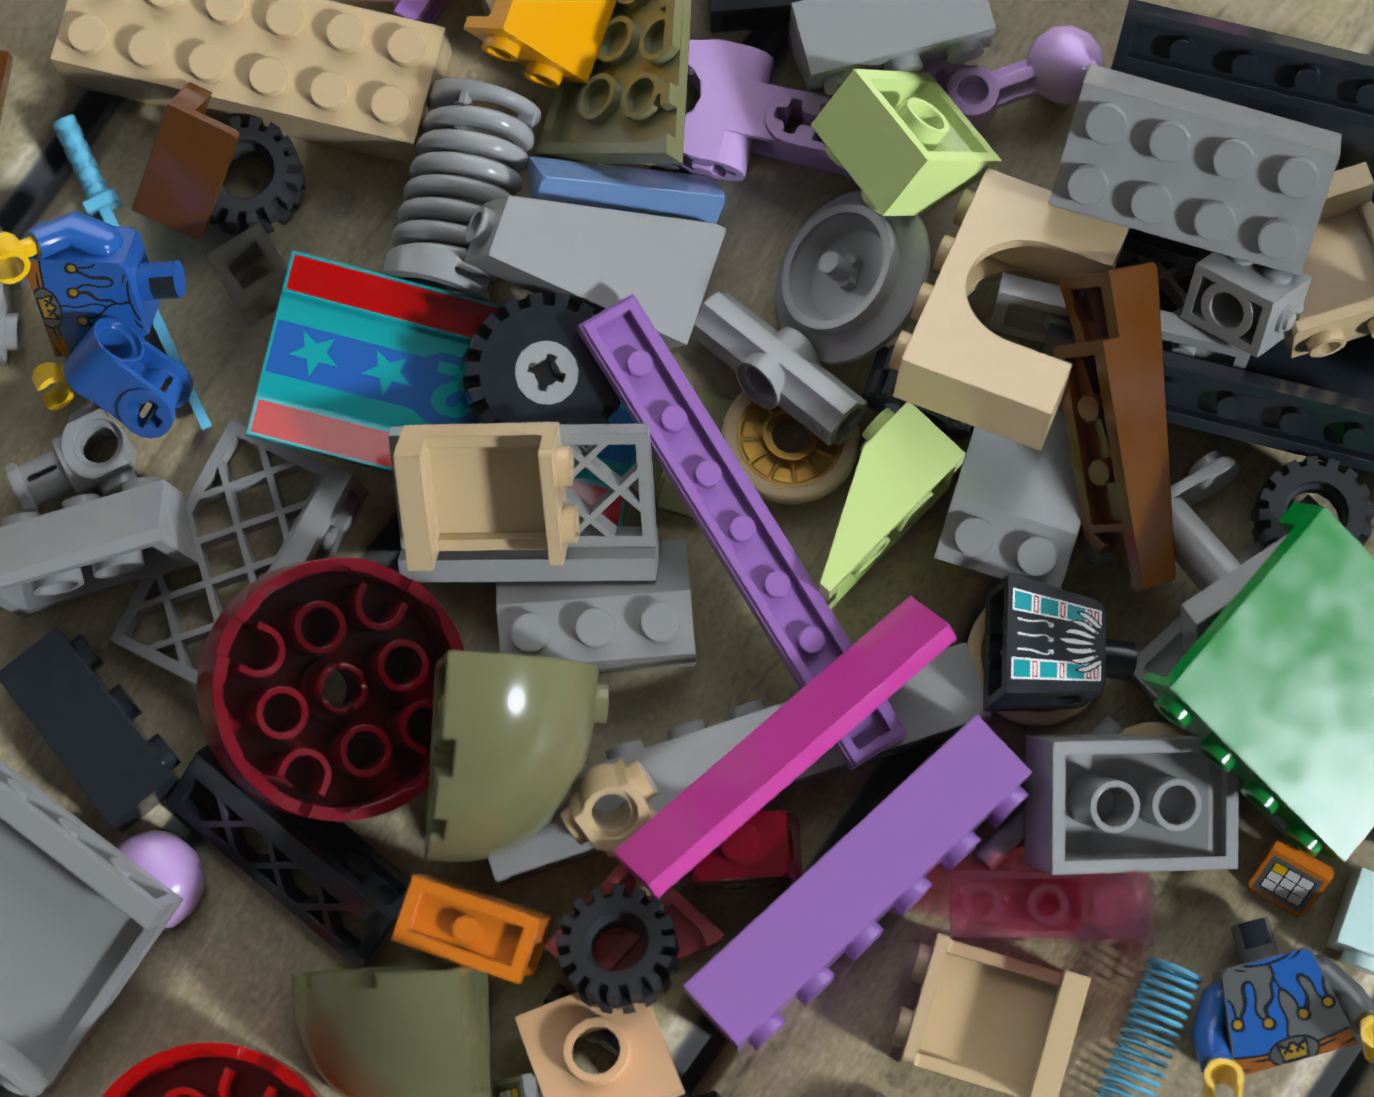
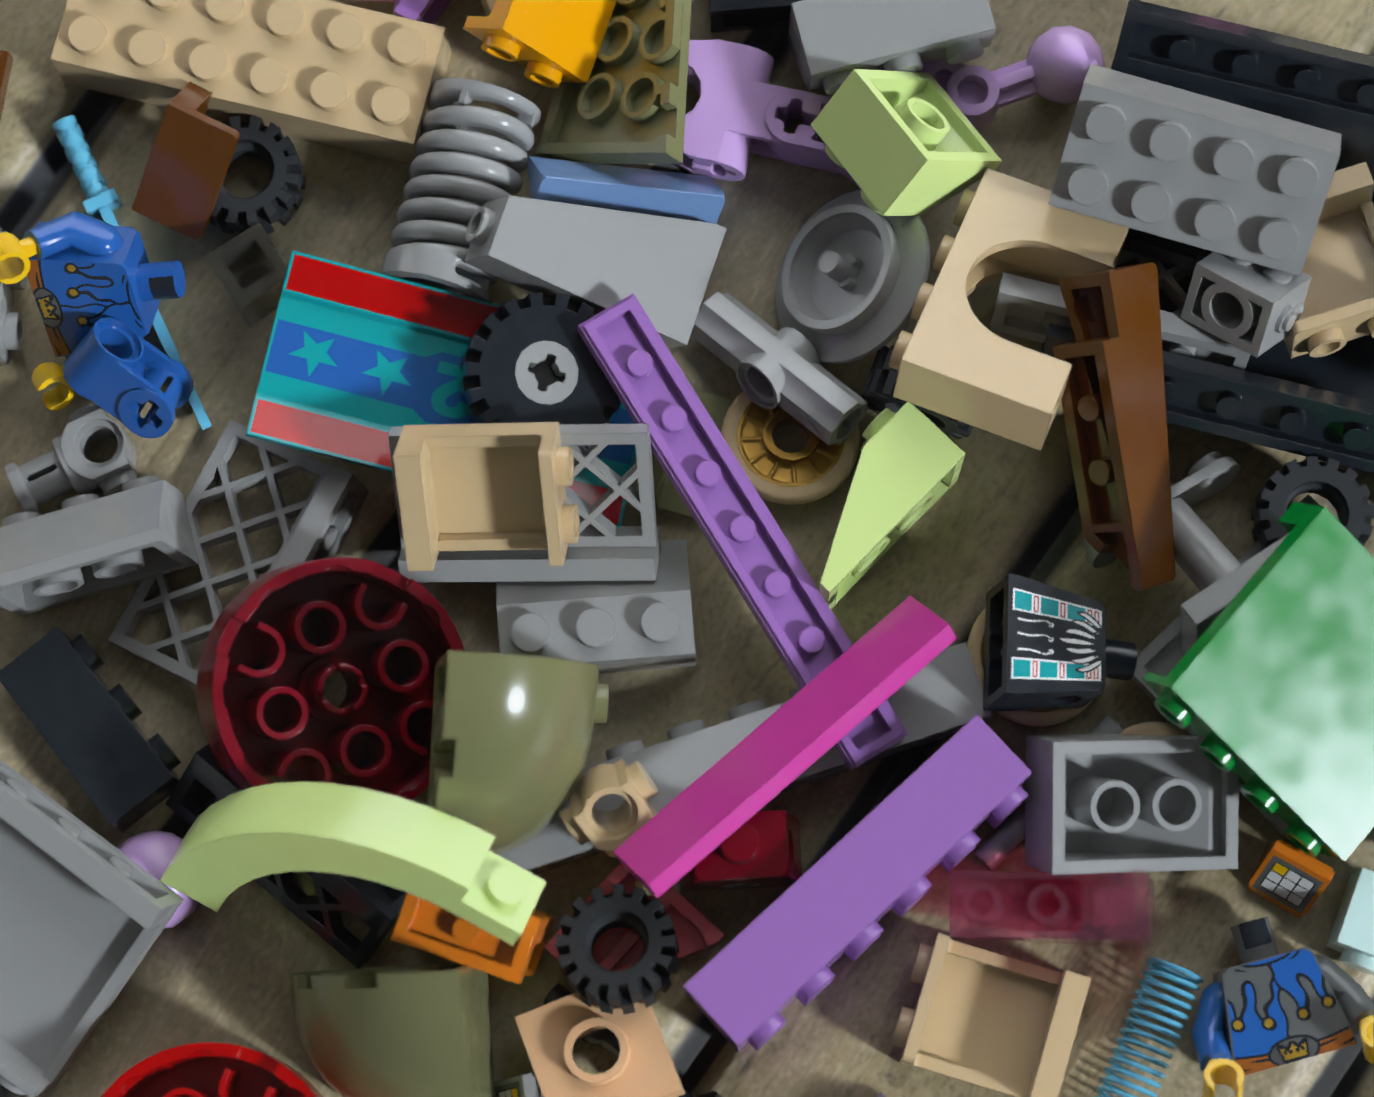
(358, 836): none -> yellowish green arch
(1014, 508): light grey slope -> none

